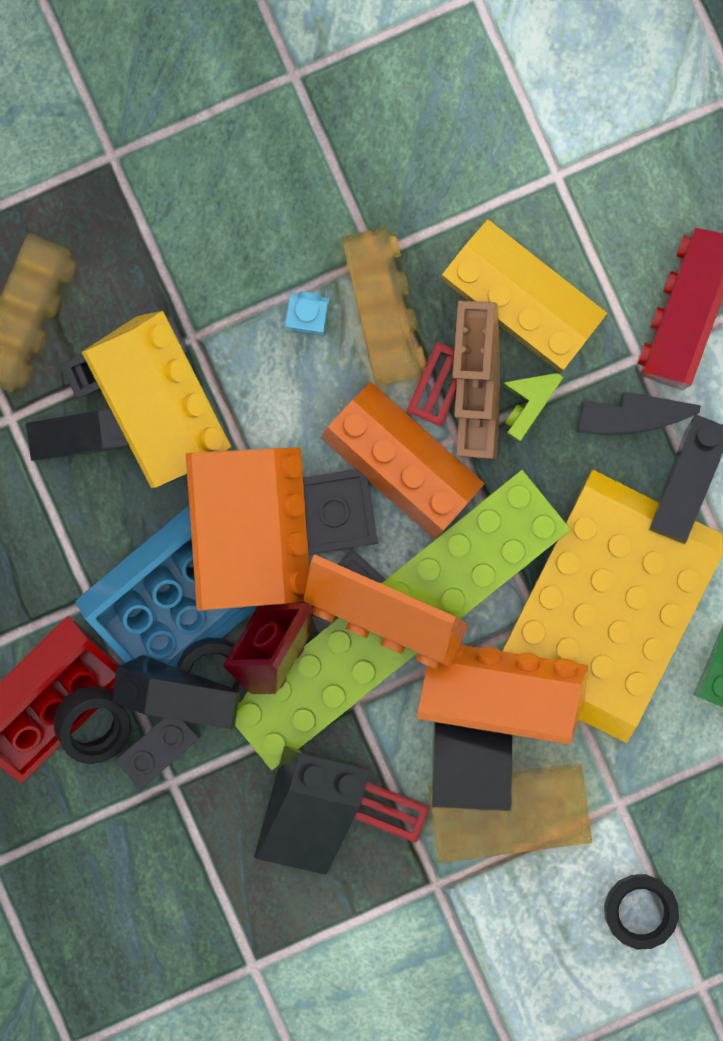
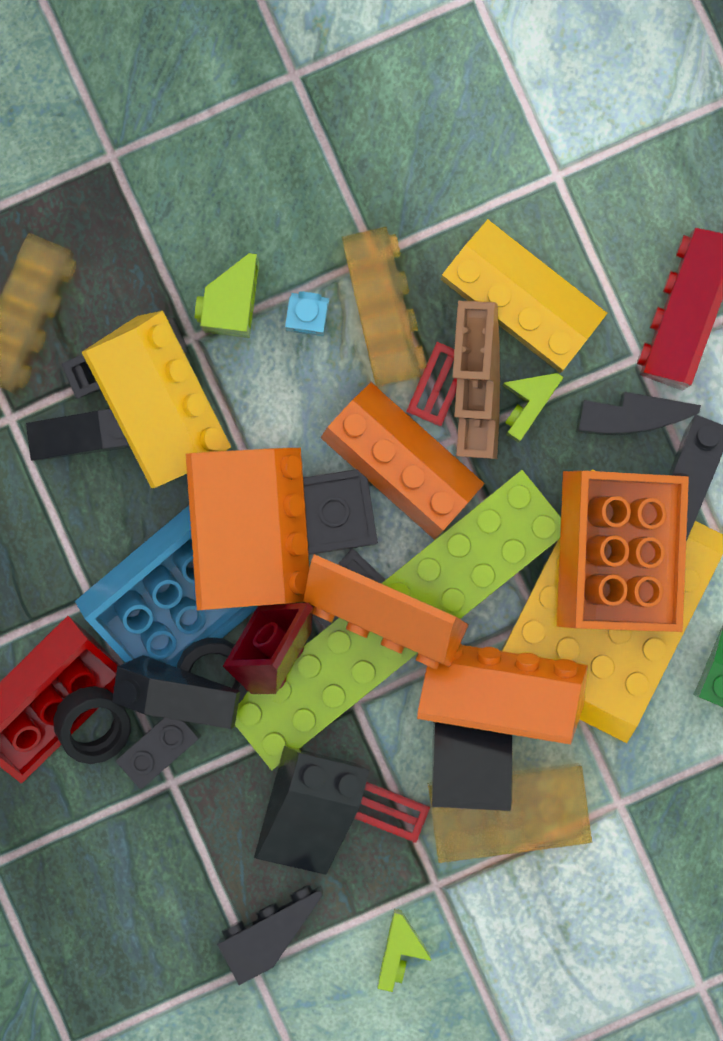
(230, 300): none -> lime slope
(261, 943): none -> black slope
(401, 940): none -> lime slope
(622, 551): none -> orange slope
(662, 932): black tyre -> none

